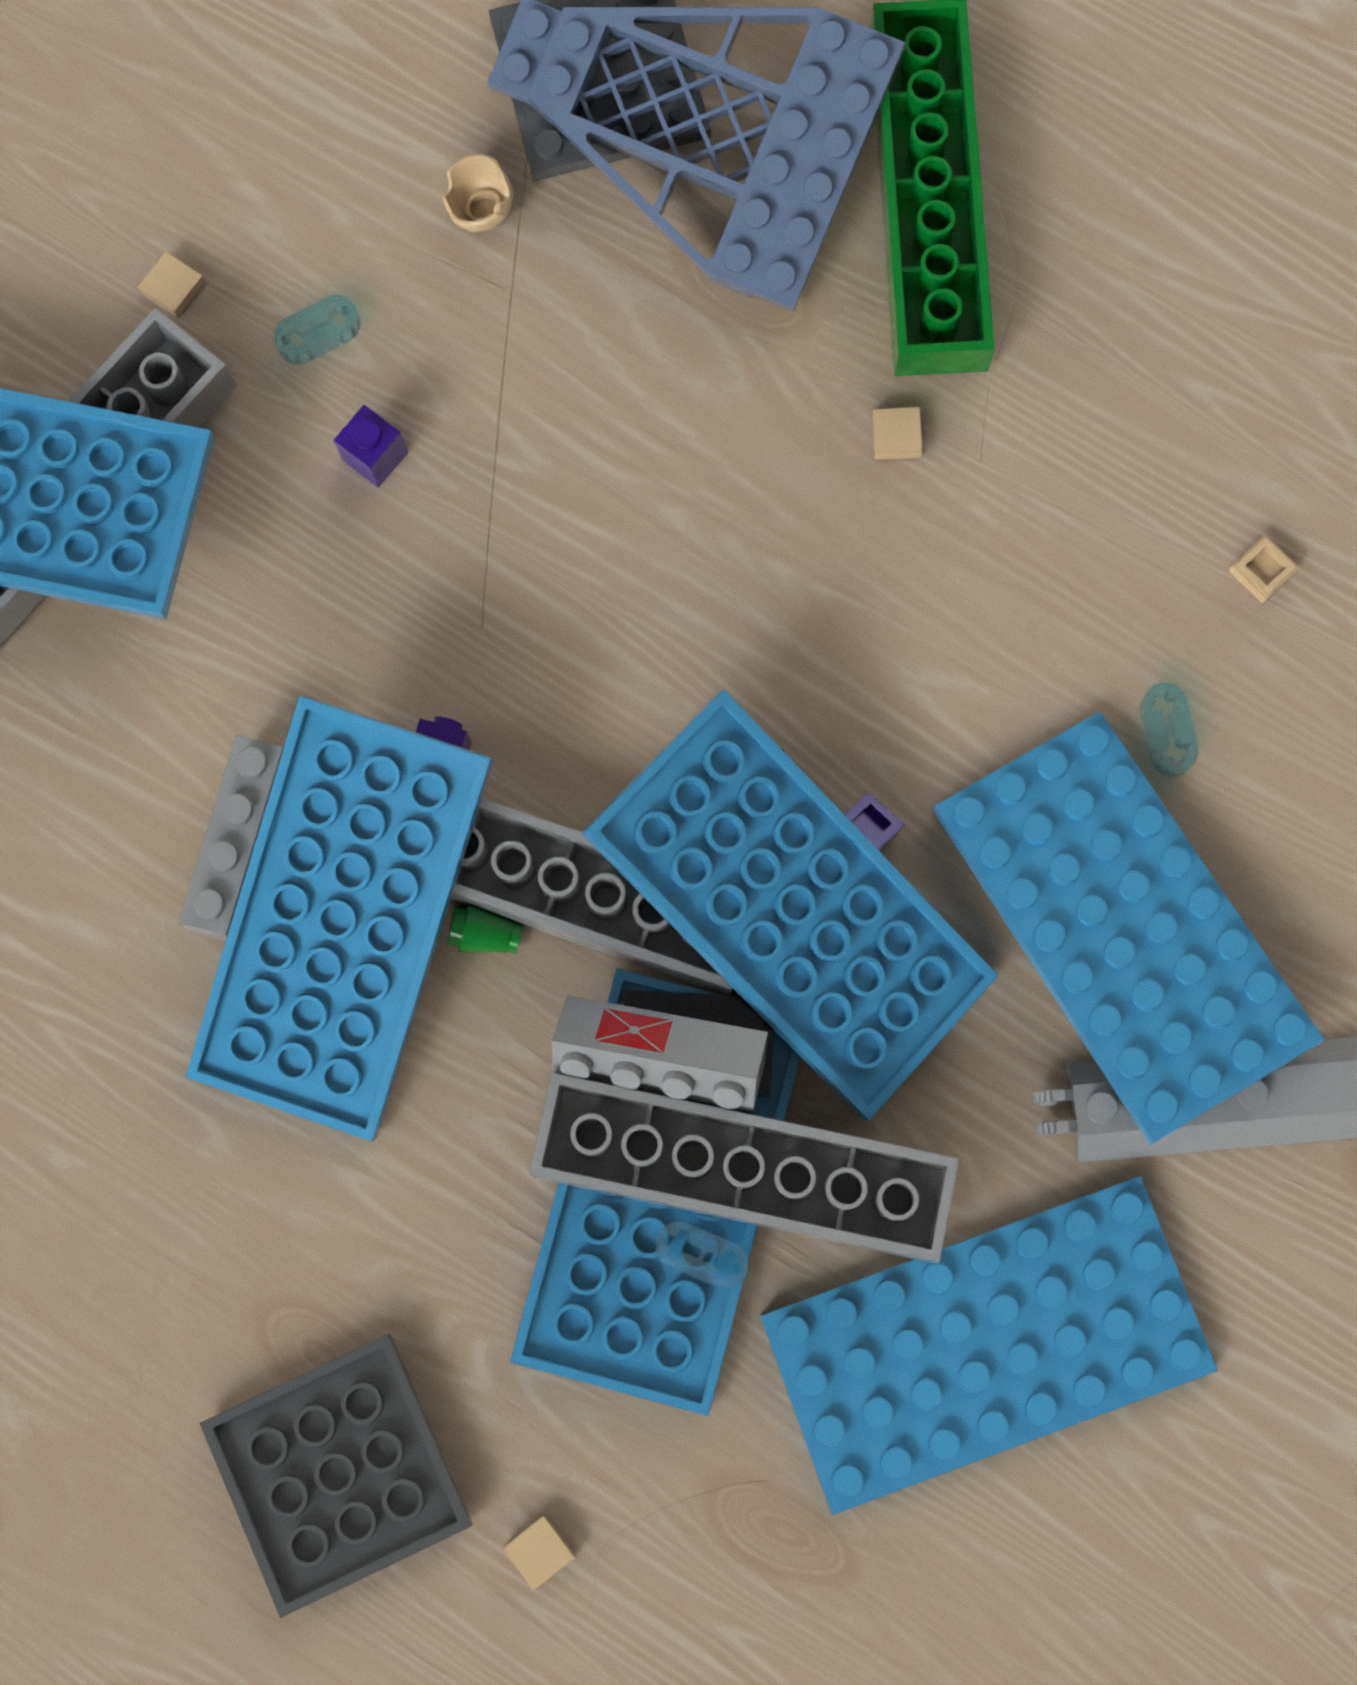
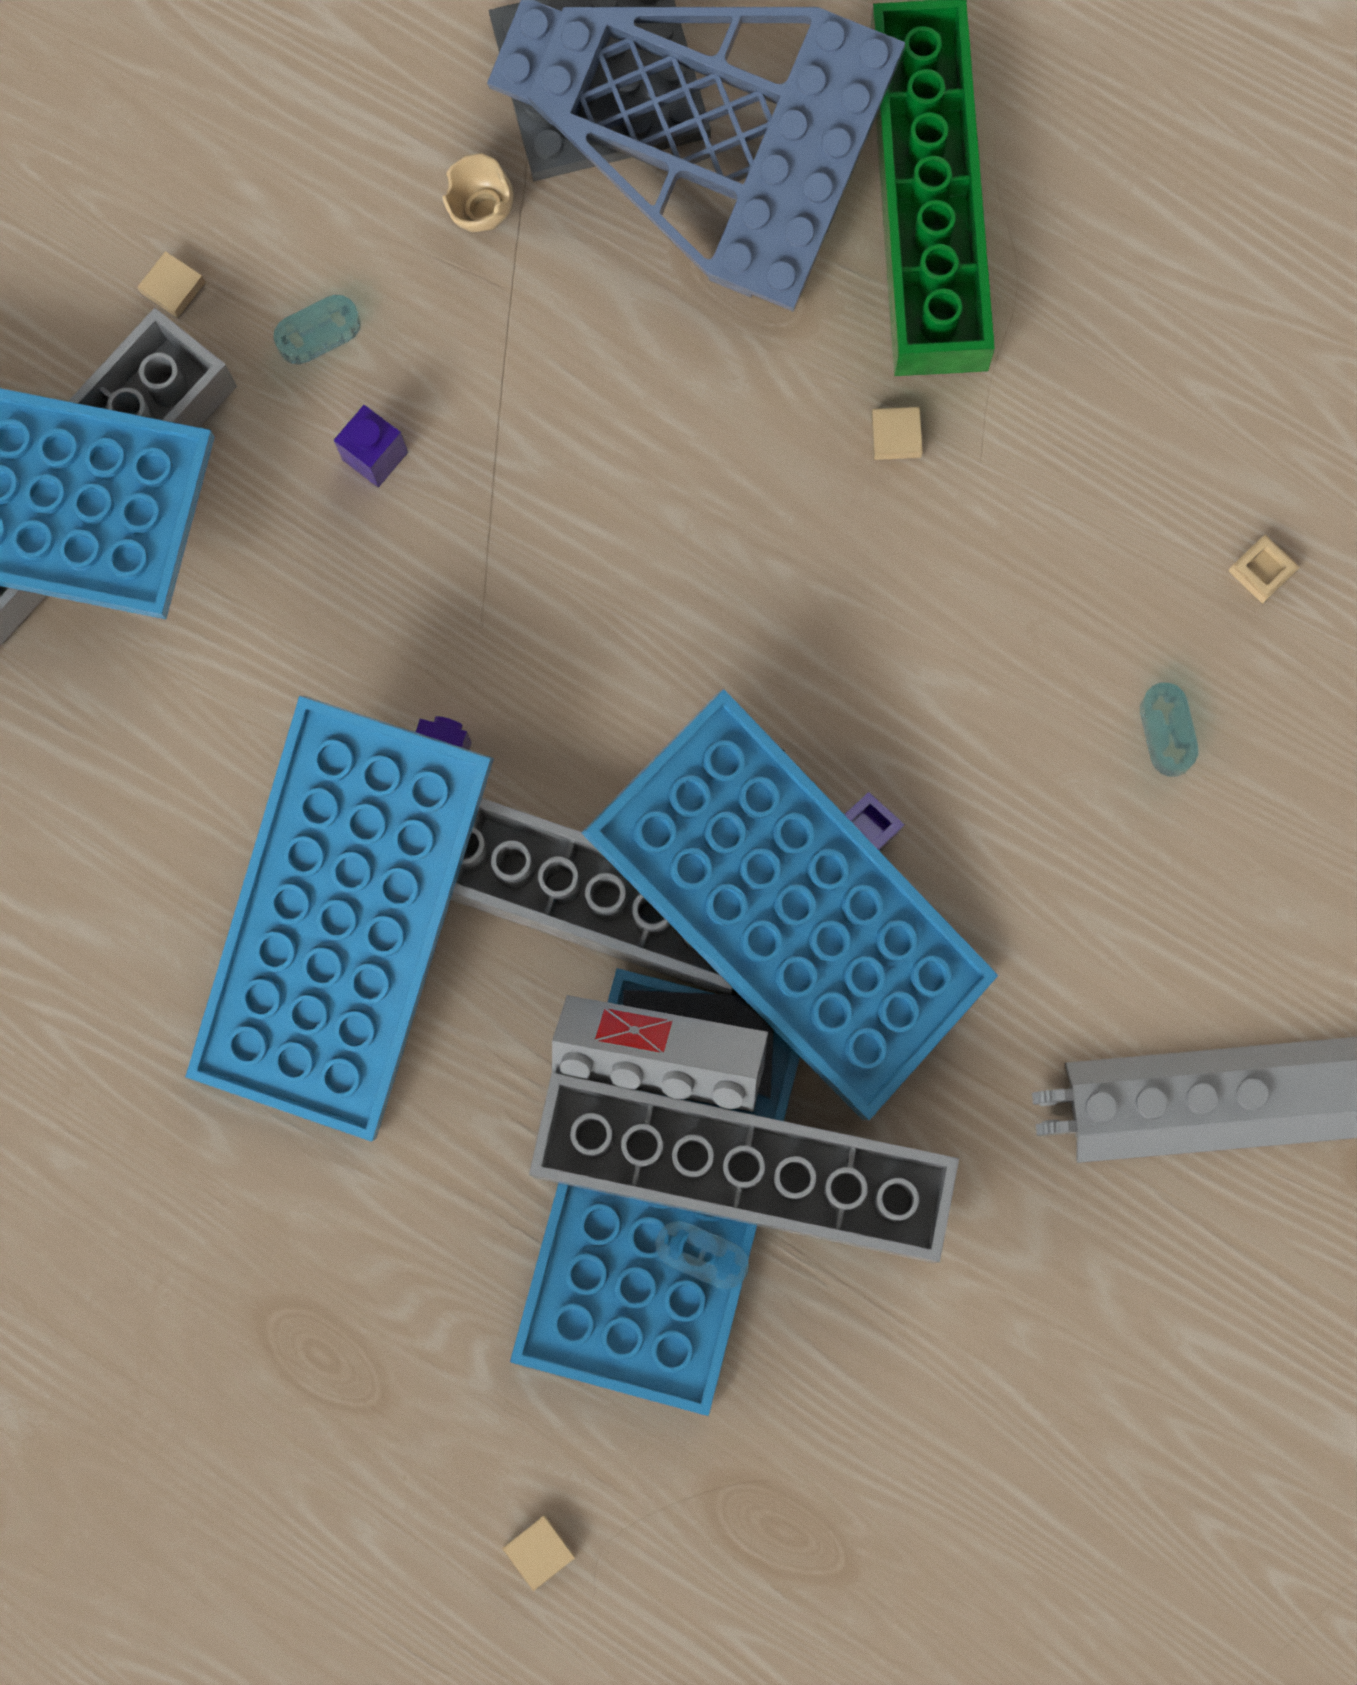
(230, 838): light grey brick -> none
(335, 1475): dark grey plate -> none
(482, 931): green cone -> none
(987, 1345): dark azure plate -> none
(1127, 927): dark azure plate -> none

